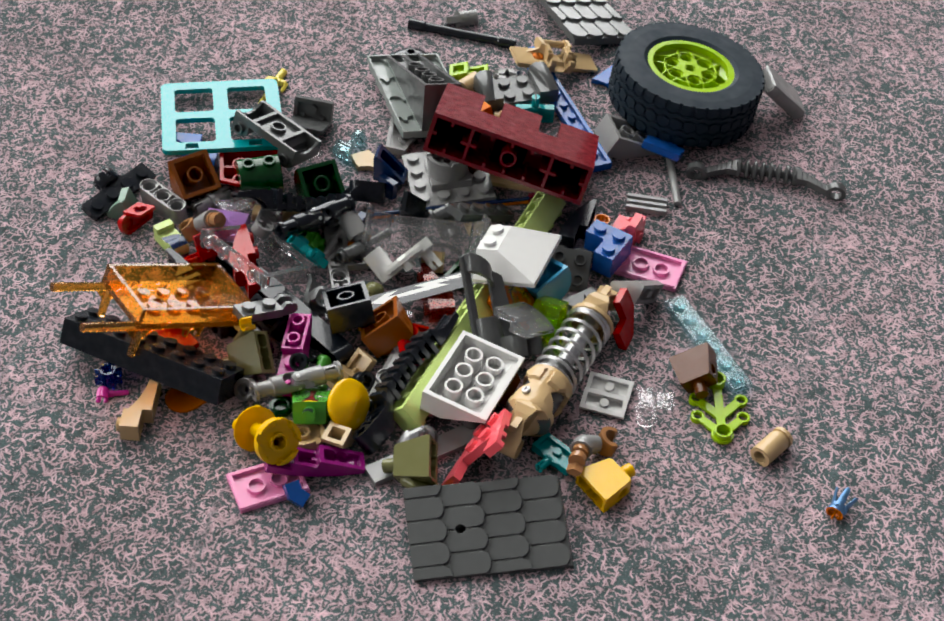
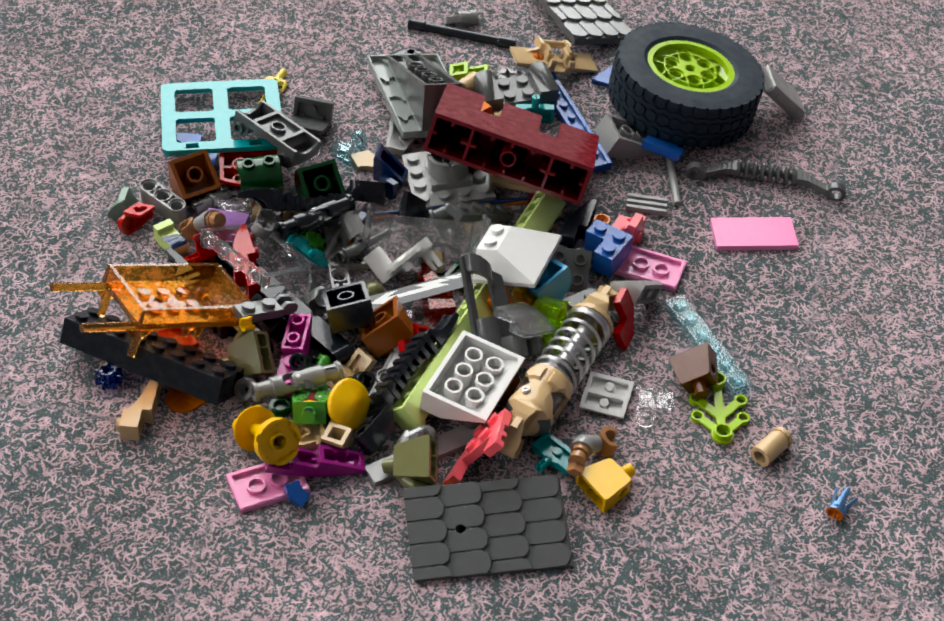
(104, 392): dark pink hand -> none
(110, 186): black plate -> none
(754, 233): none -> bright pink tile

